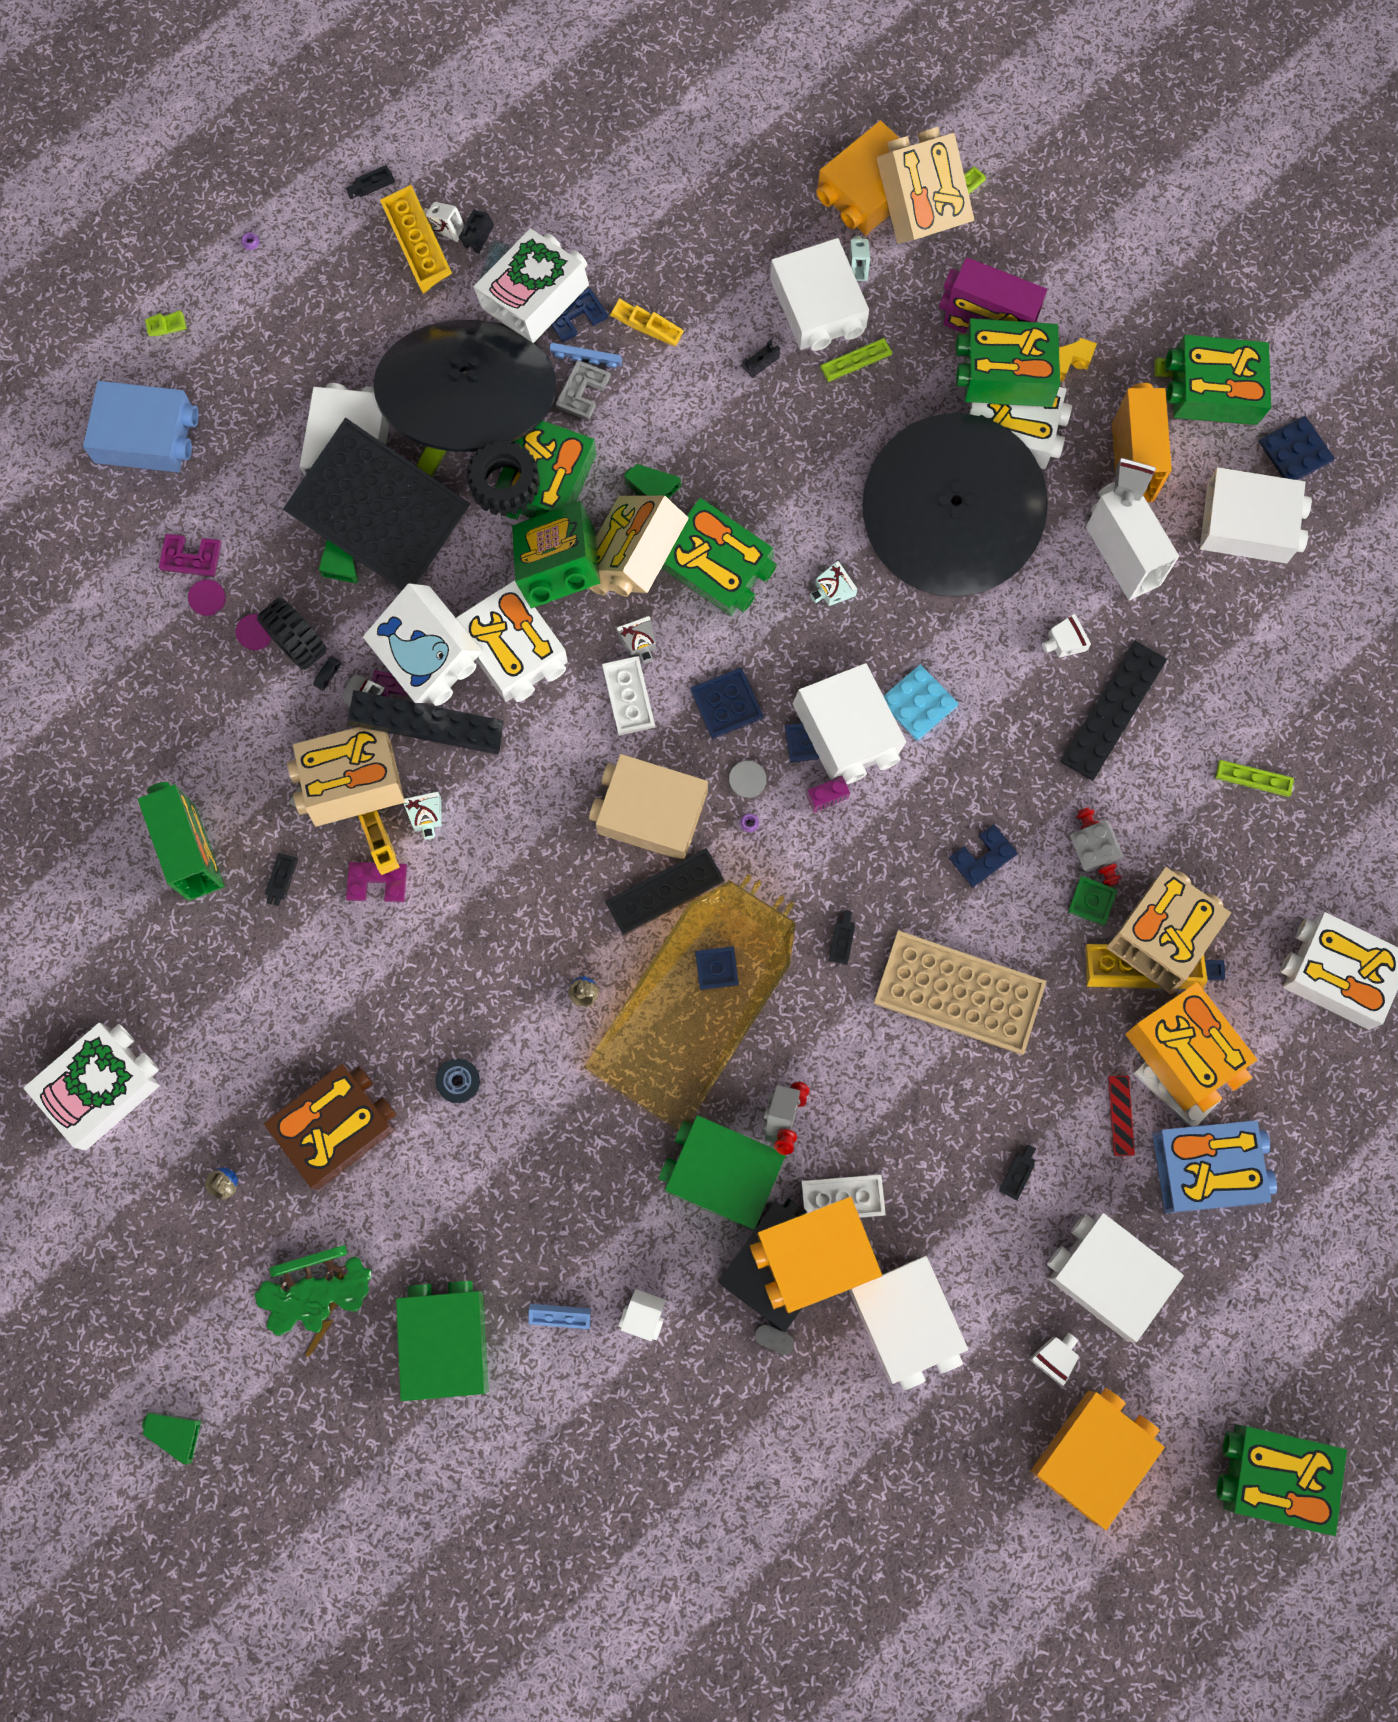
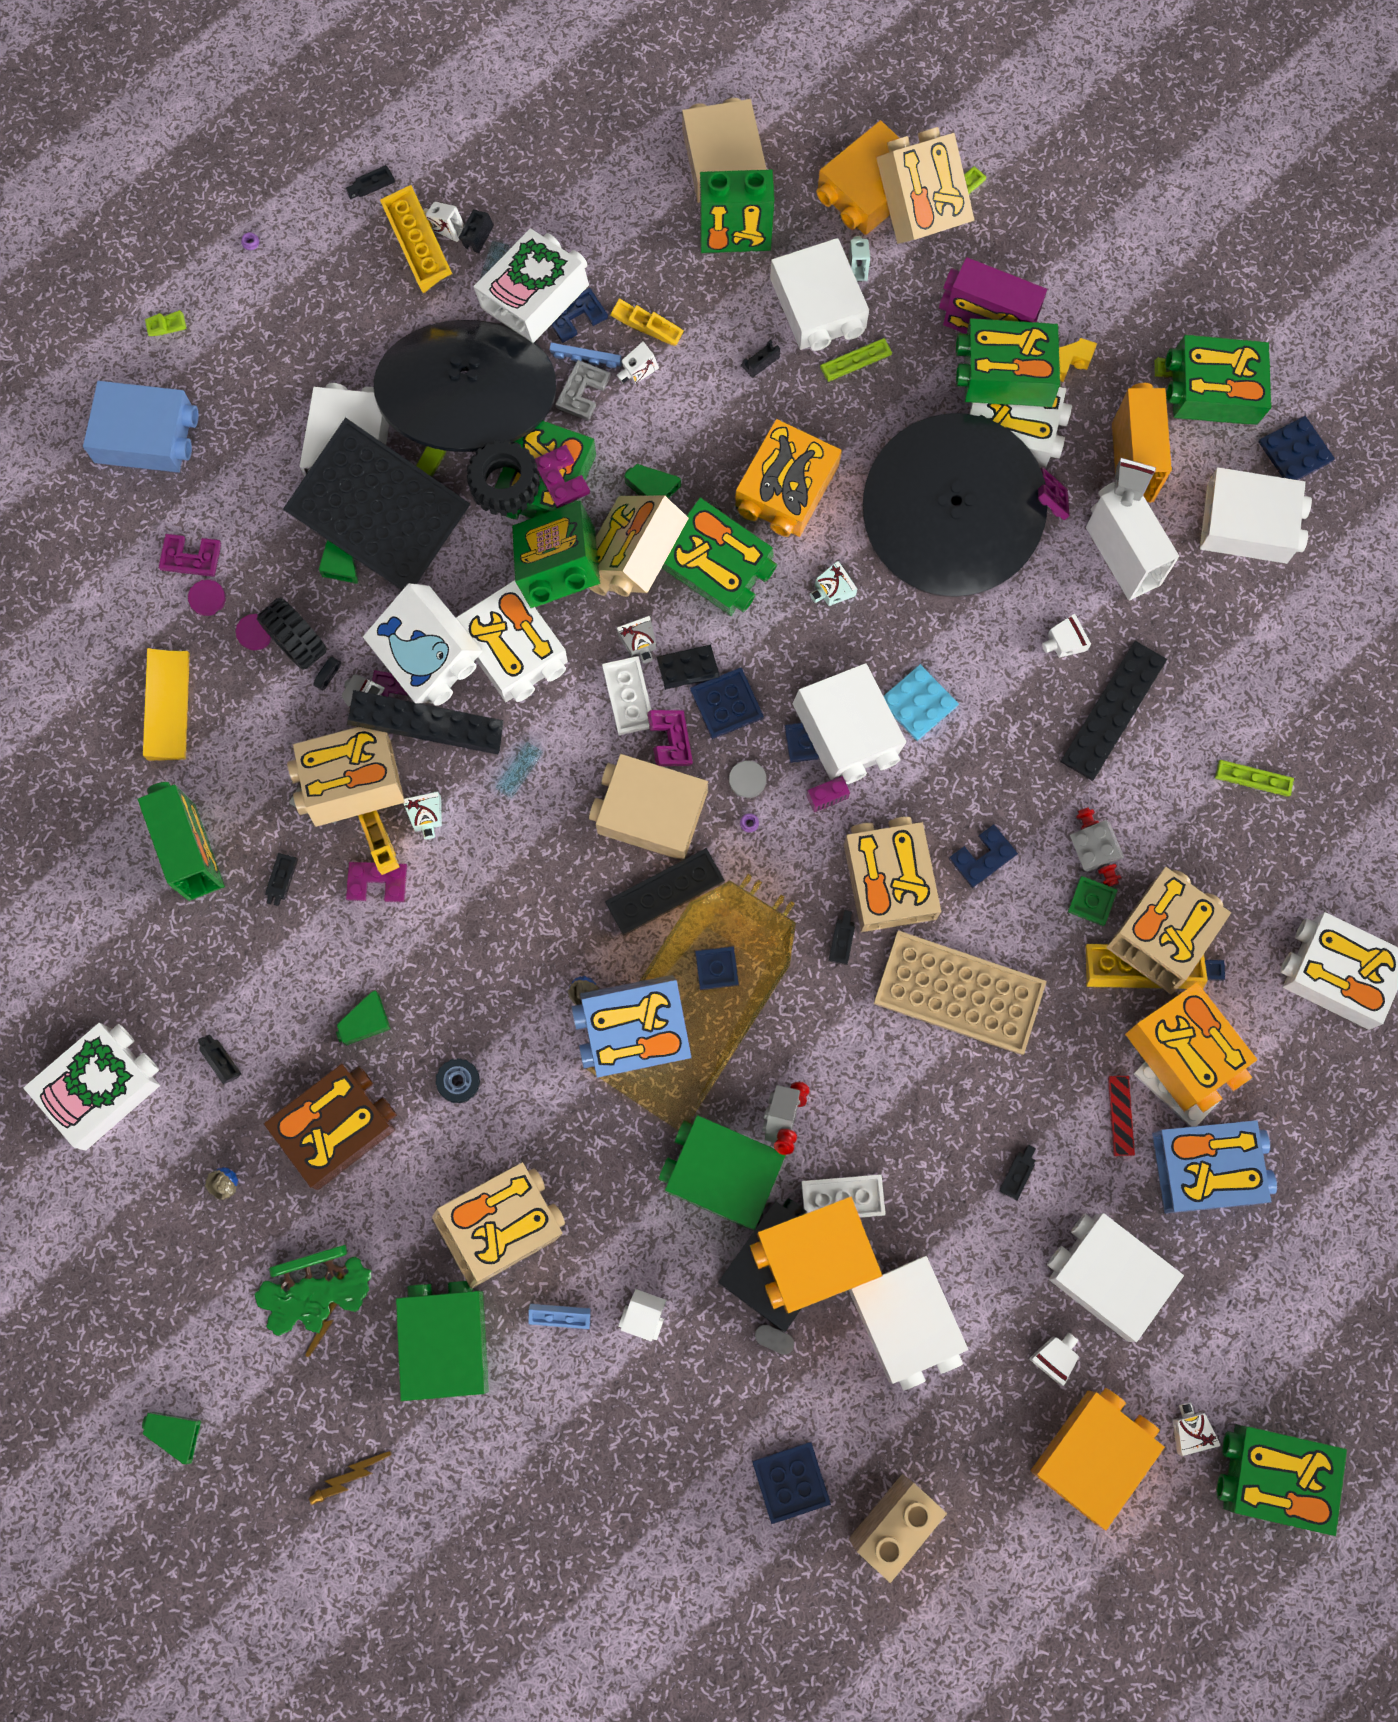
(166, 705): none -> yellow arch
(218, 1059): none -> black hinge
(338, 1481): none -> pearl gold piece
(363, 1021): none -> green slope
(498, 1224): none -> tan brick
(519, 770): none -> clear light blue tile
(559, 490): none -> magenta plate
(632, 1026): none -> medium blue brick
(638, 364): none -> white torso
(678, 751): none -> magenta plate
(687, 667): none -> black plate
(721, 138): none -> tan brick
(736, 210): none -> green brick
(787, 479): none -> light orange brick
(791, 1482): none -> dark blue plate
(891, 875): none -> tan brick
(896, 1527): none -> tan brick
(1054, 495): none -> magenta plate
(1193, 1431): none -> torso

